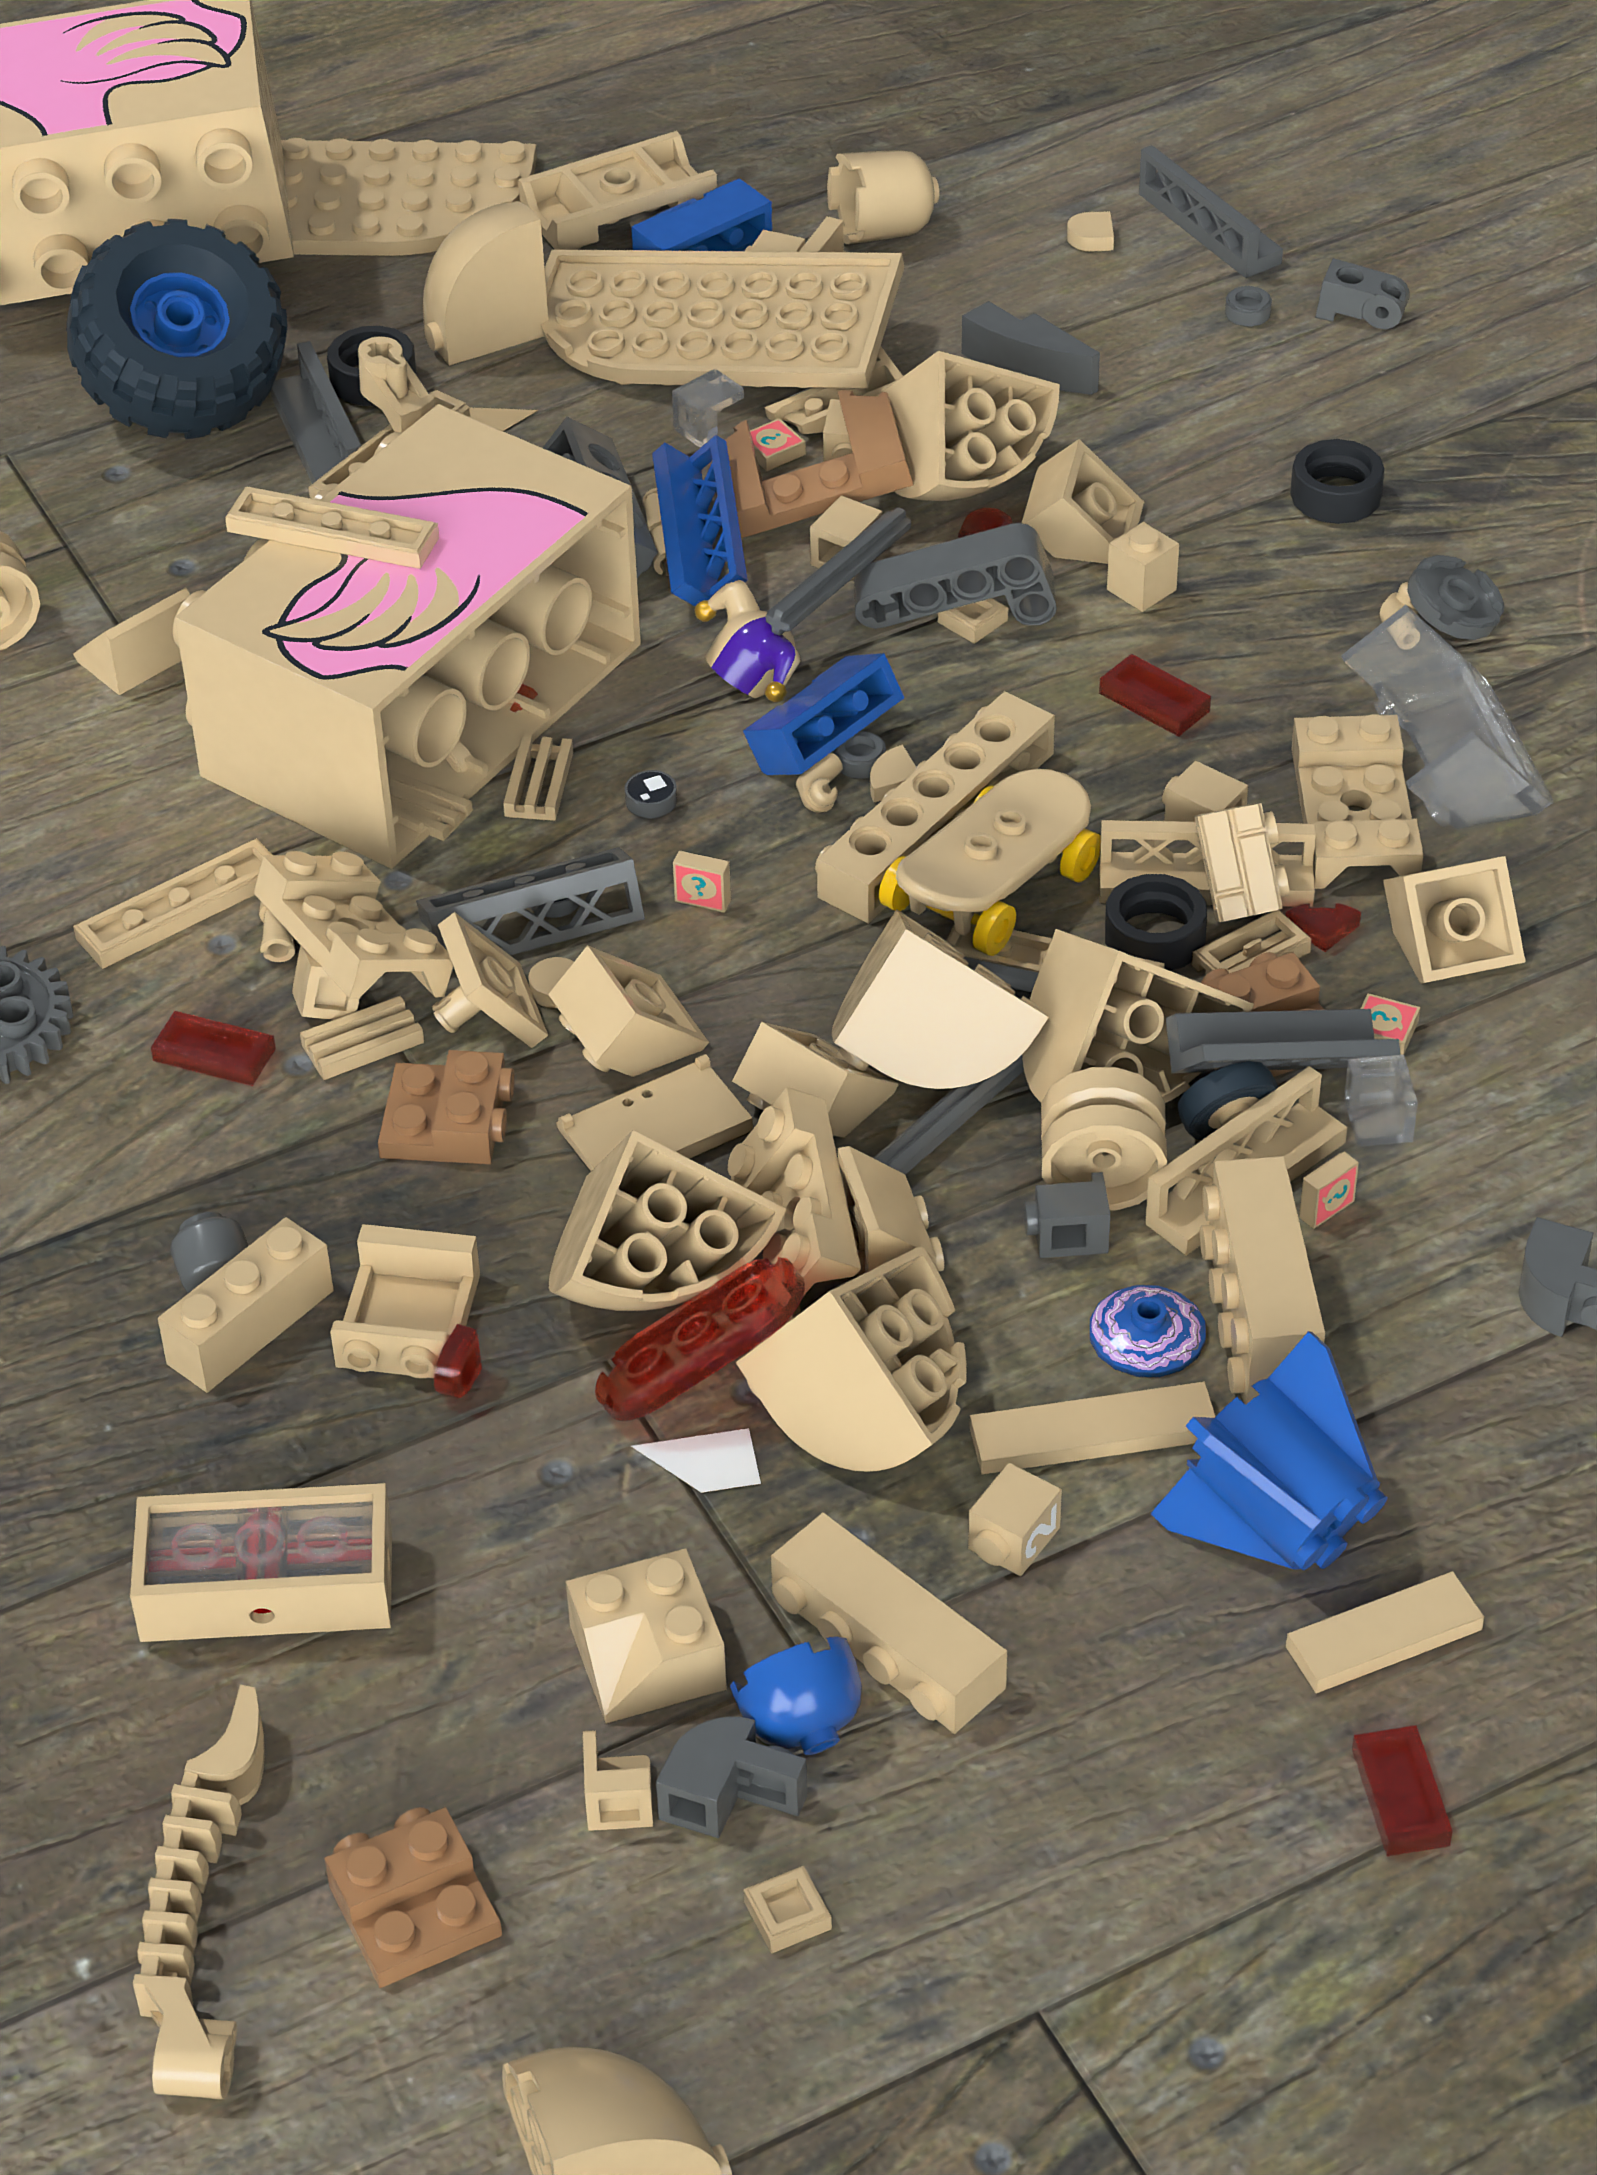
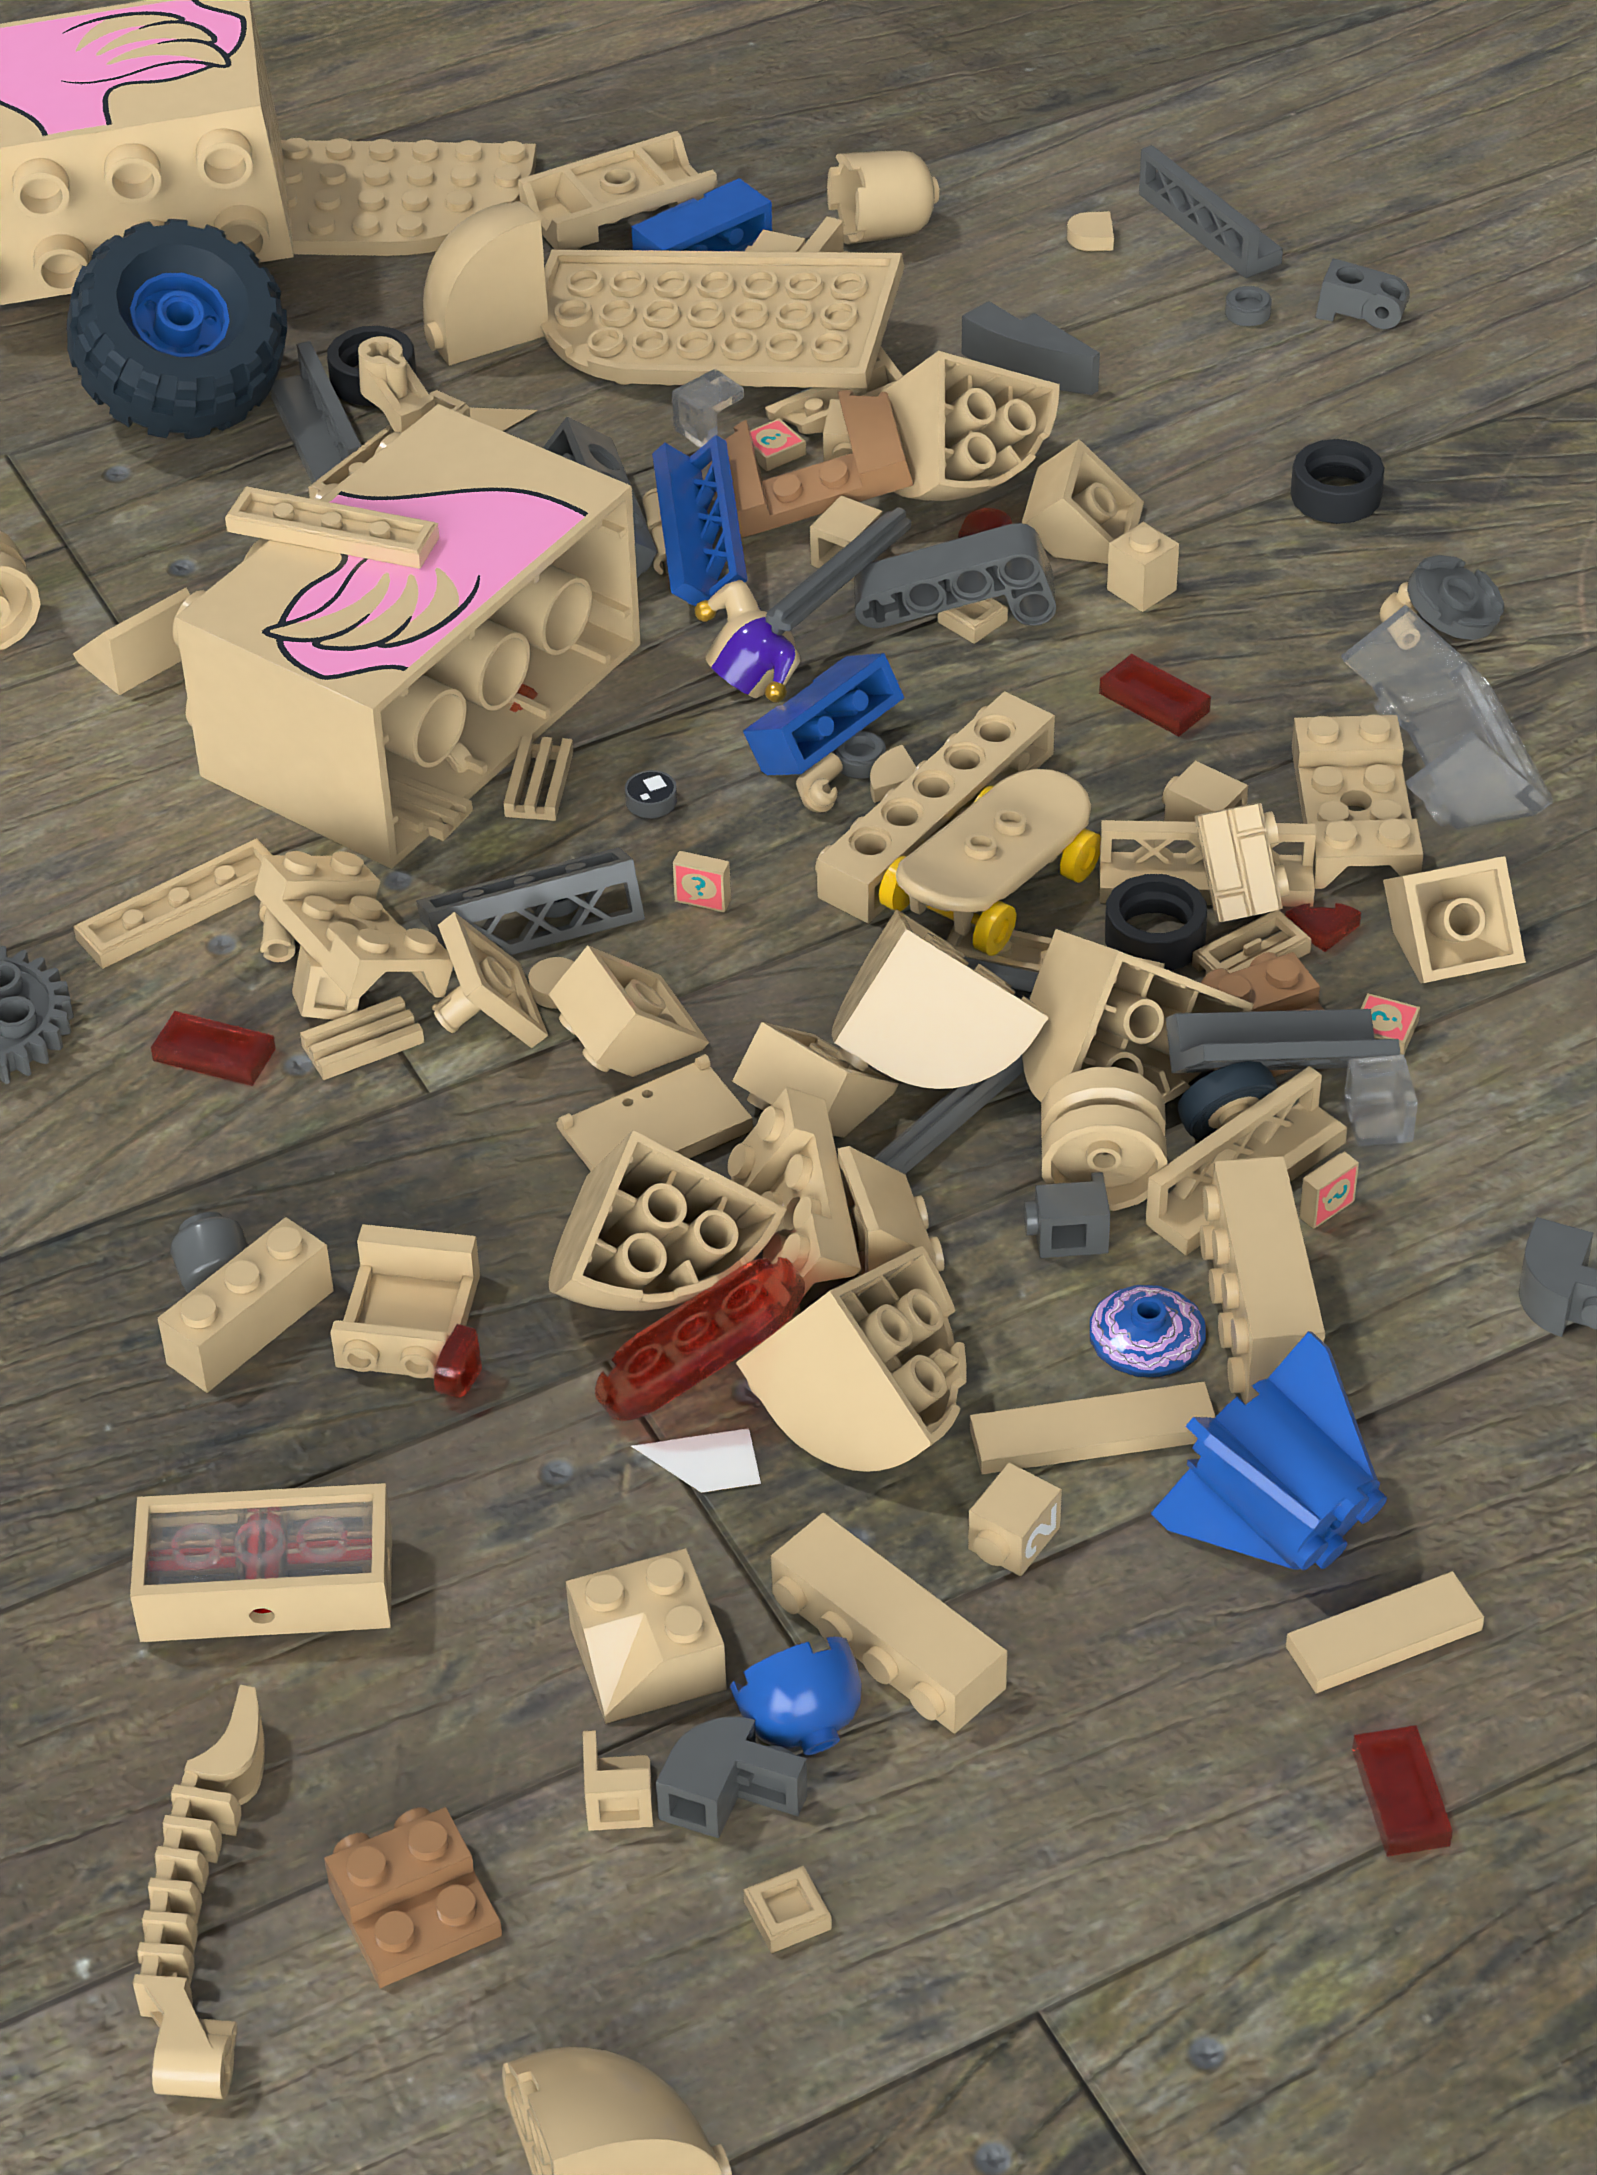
(447, 1109): medium nougat plate -> none

